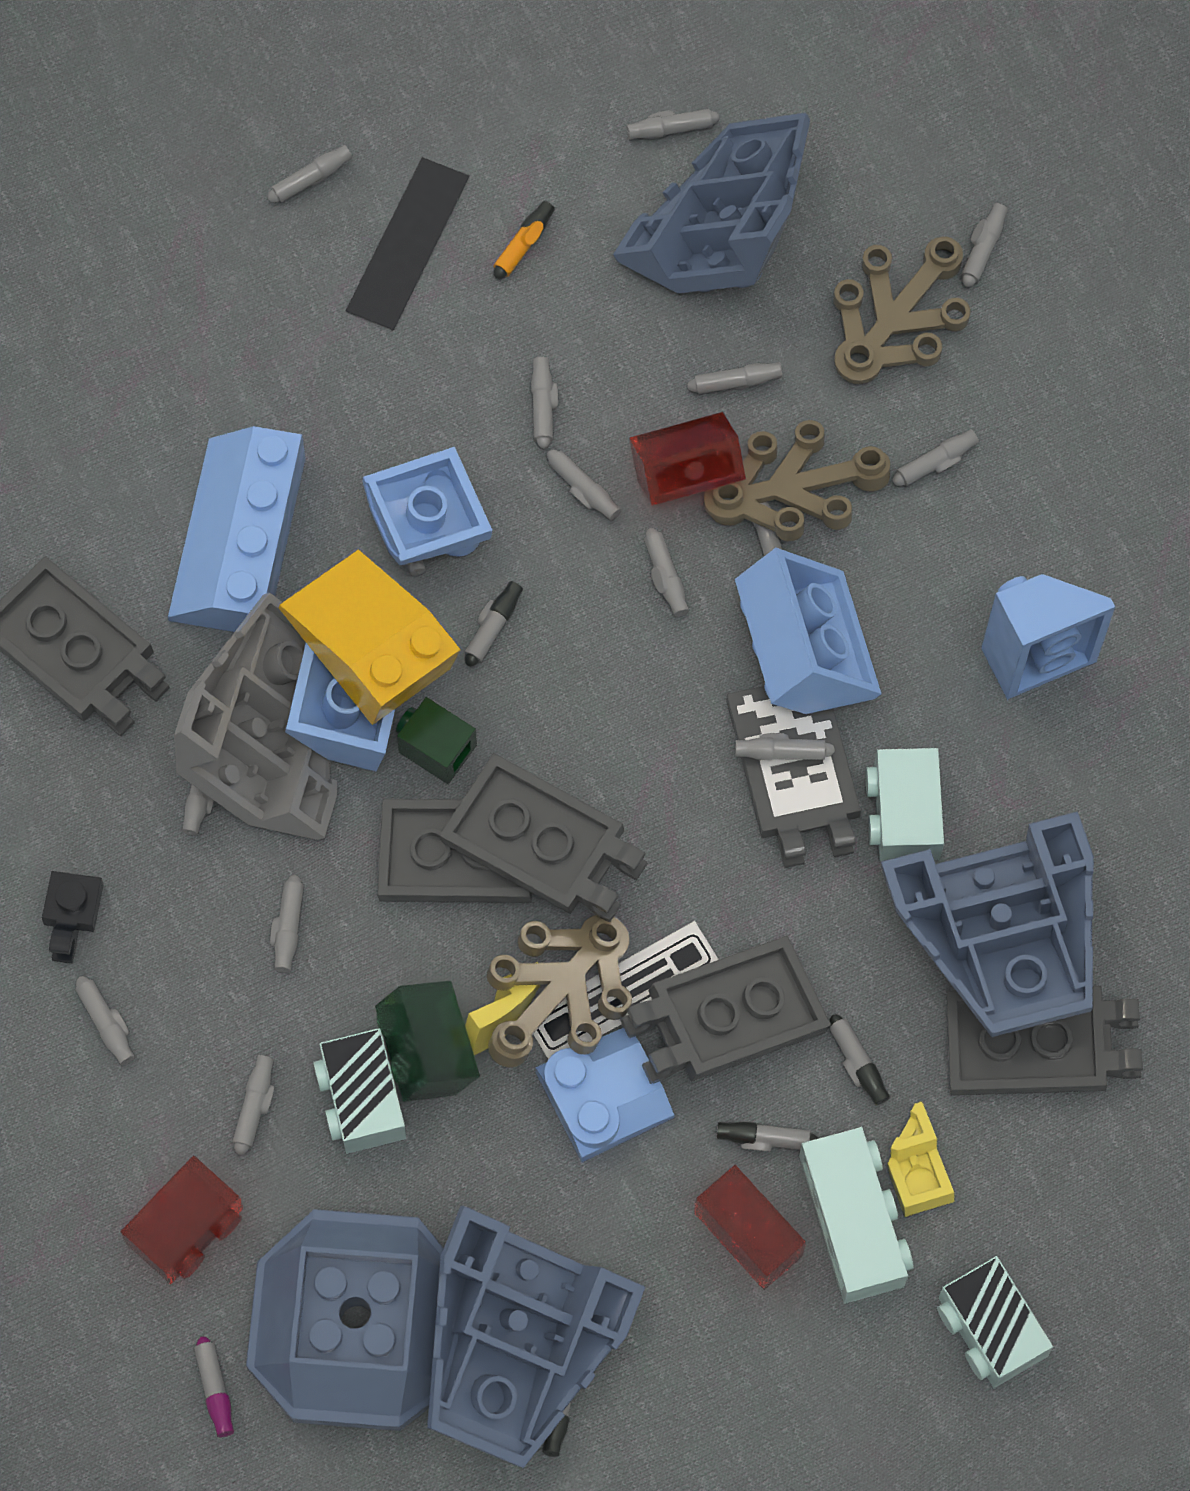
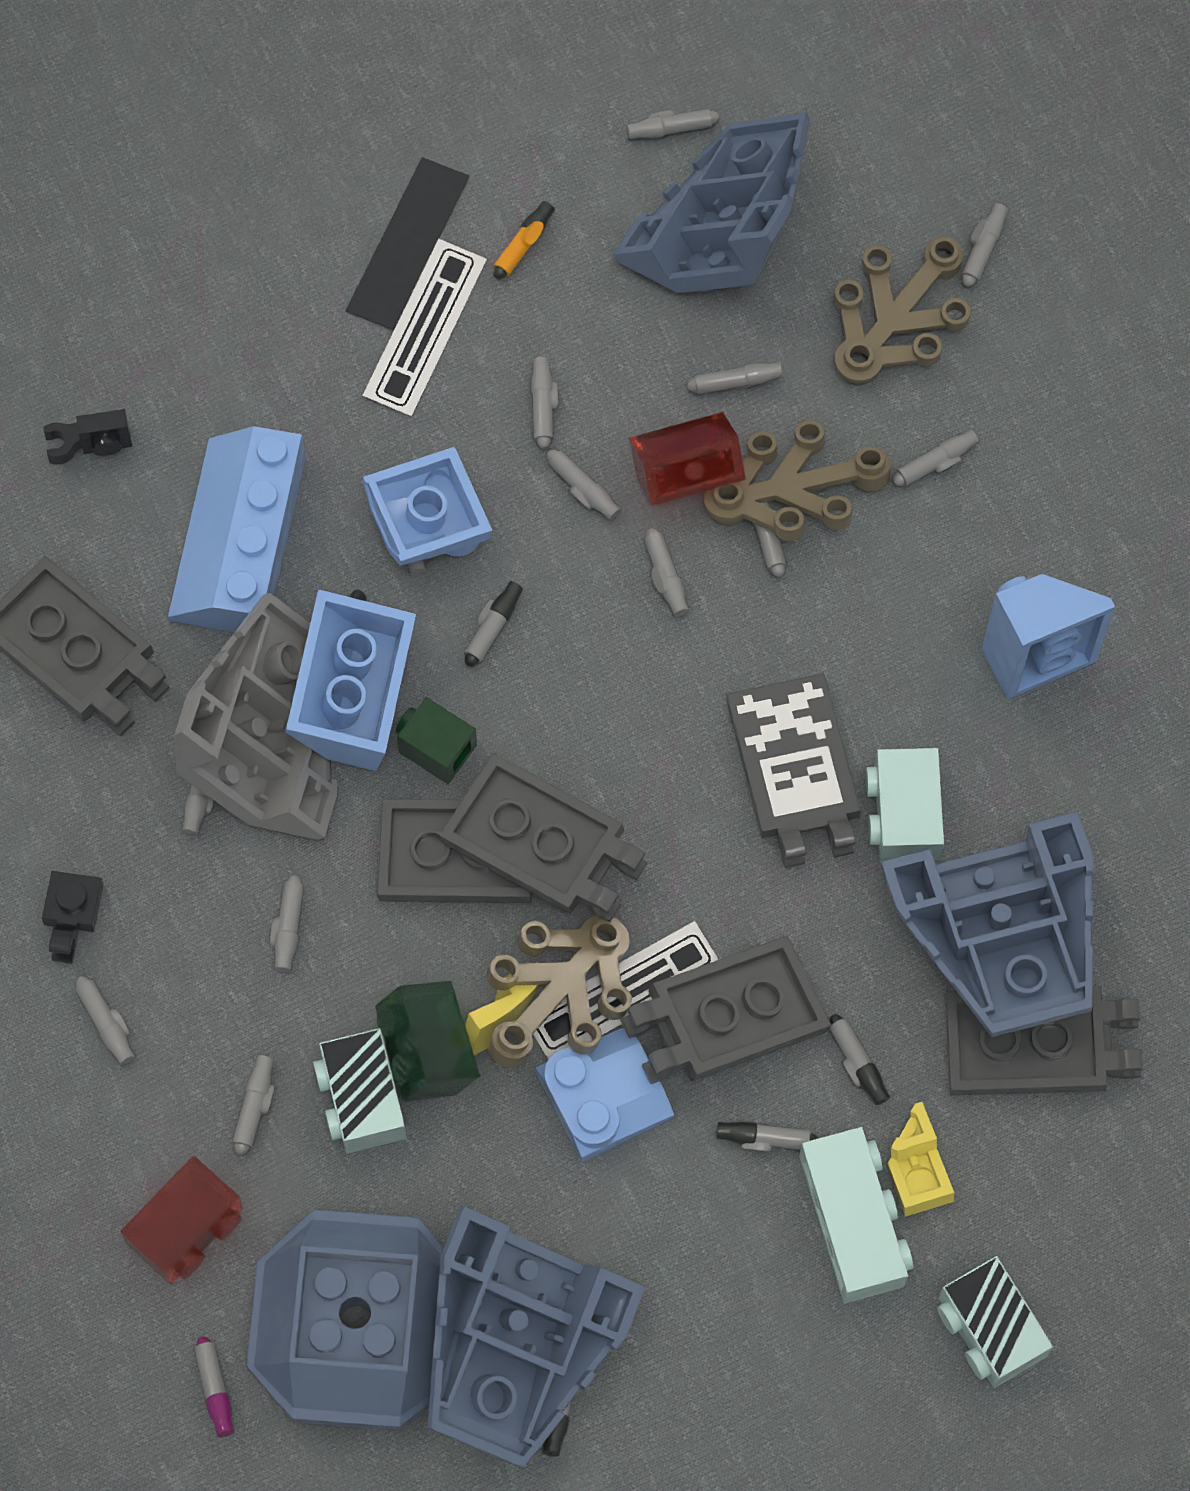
(94, 433): none -> black plate
(309, 175): light grey piece -> none
(370, 635): yellow slope -> none
(424, 327): none -> white sticker
(749, 1227): clear red brick -> none
(779, 746): light grey piece -> none
(806, 633): light blue slope -> none

